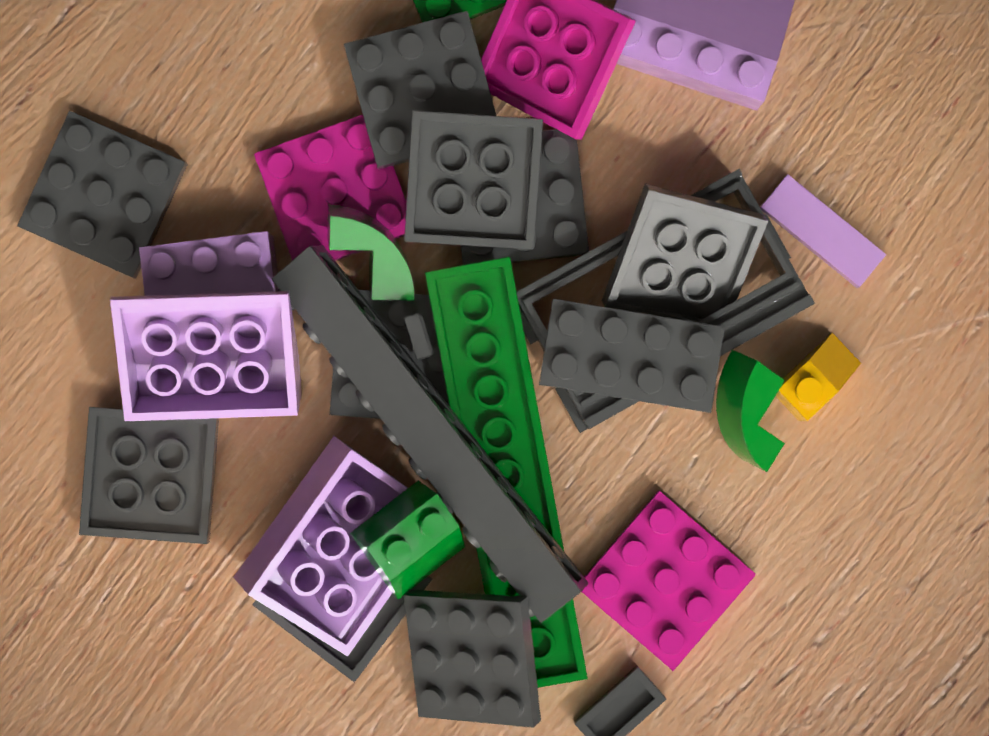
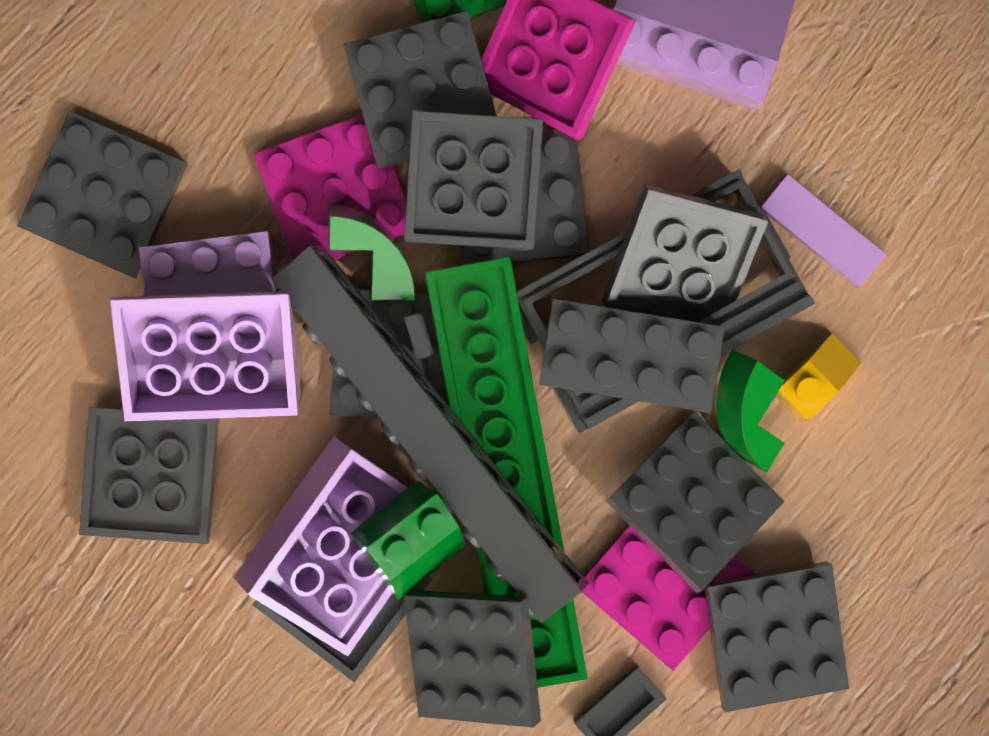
(695, 502): none -> dark grey plate
(776, 636): none -> dark grey plate

